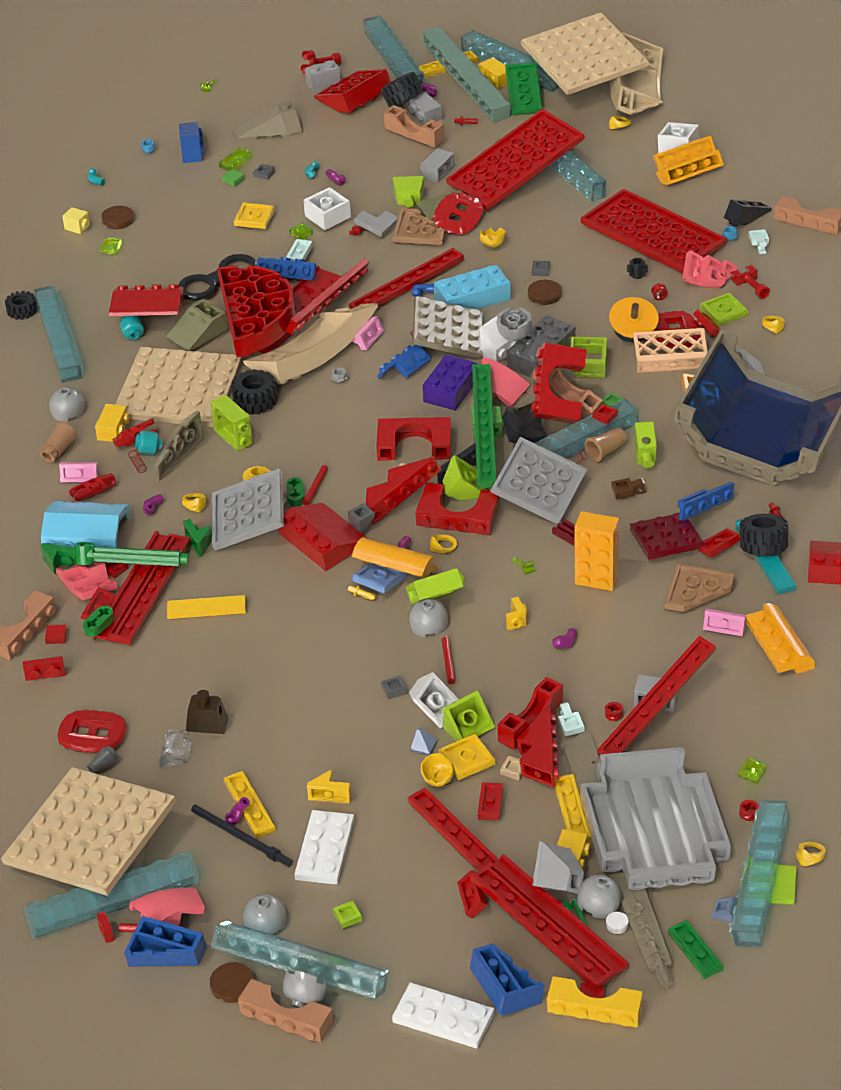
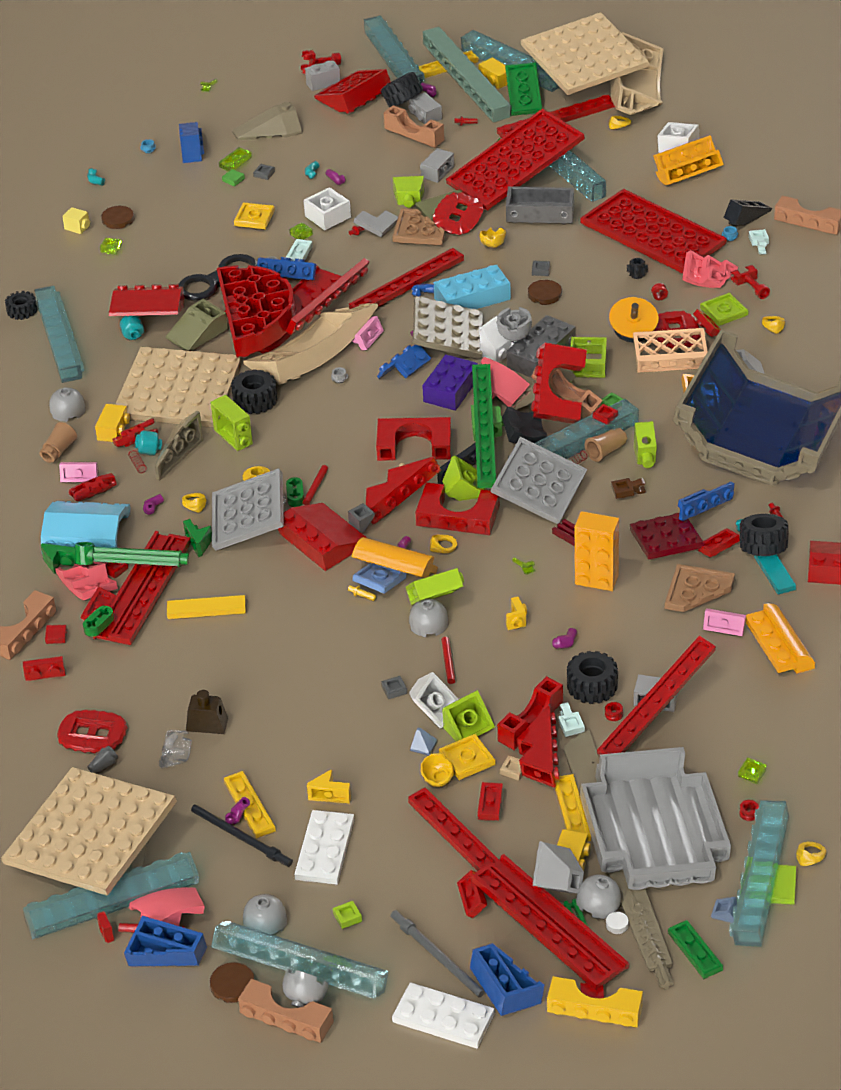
(409, 927): none -> dark grey bar
(540, 205): none -> flat silver piece
(569, 113): none -> red plate
(592, 677): none -> black tyre

